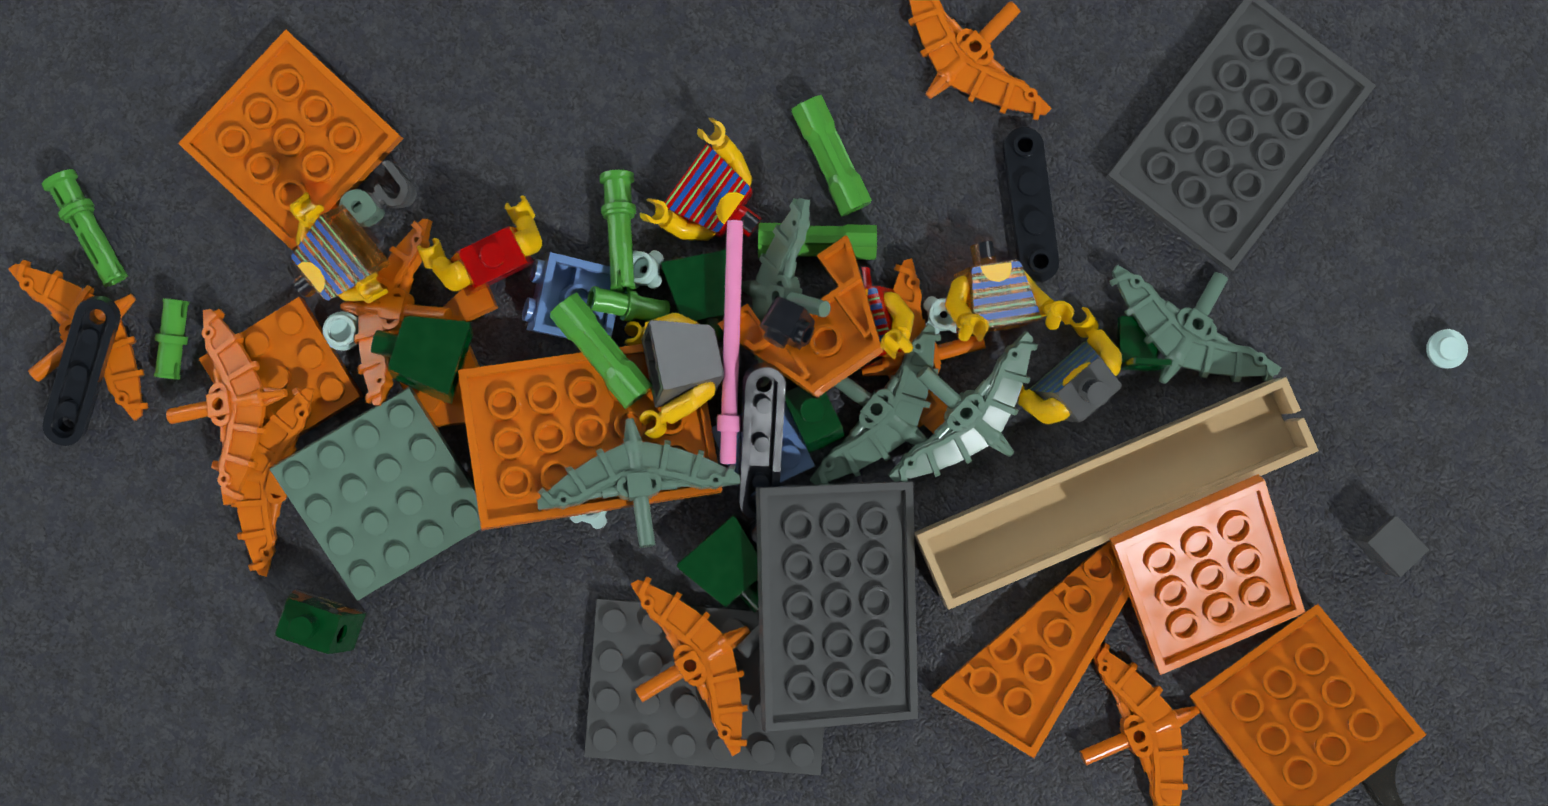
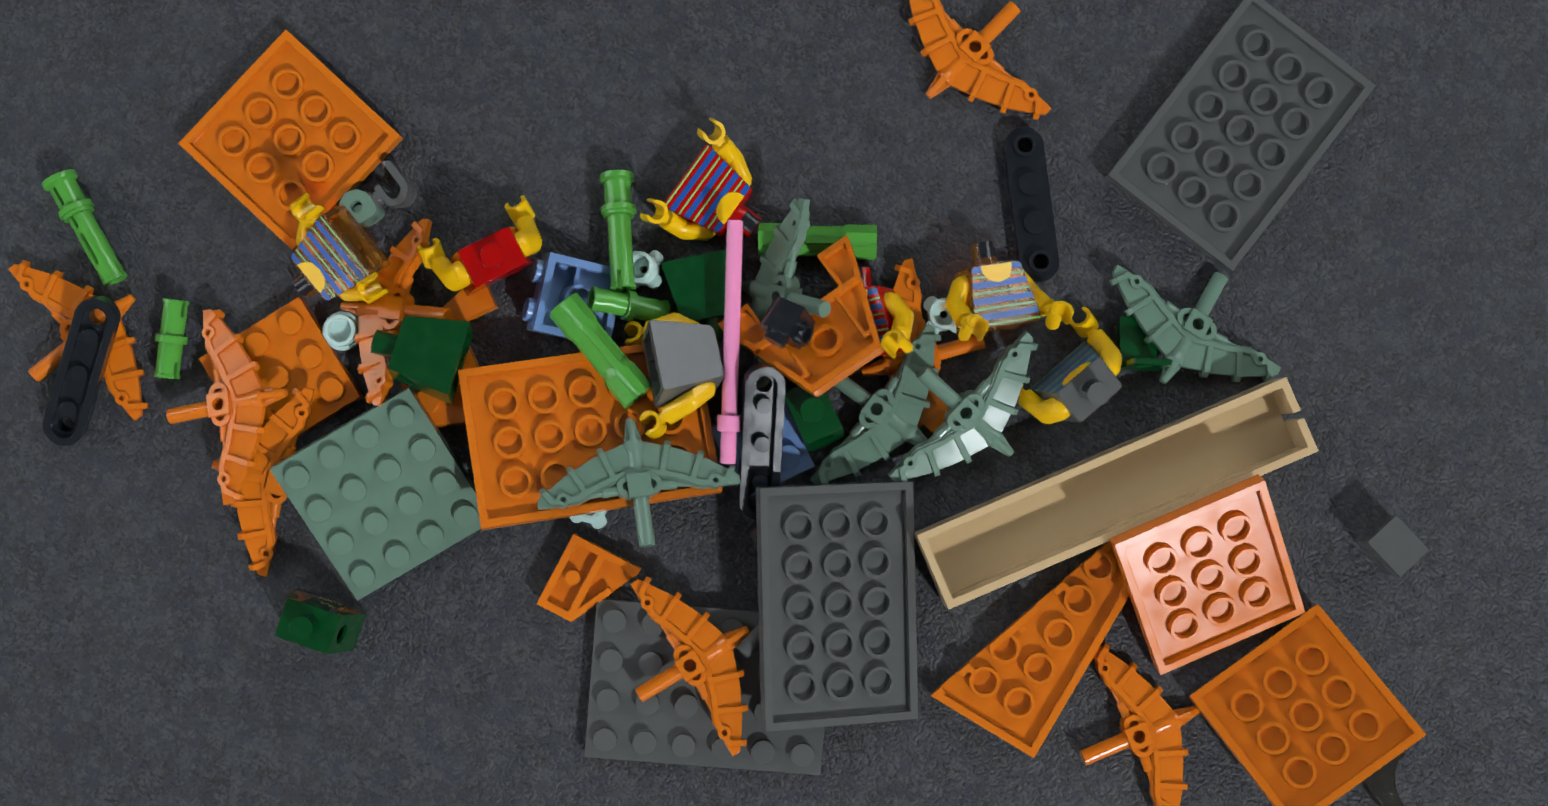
(584, 578): none -> orange wing
(725, 565): dark green torso -> none
(820, 132): bright green axle -> none
(1447, 348): light aqua plate -> none

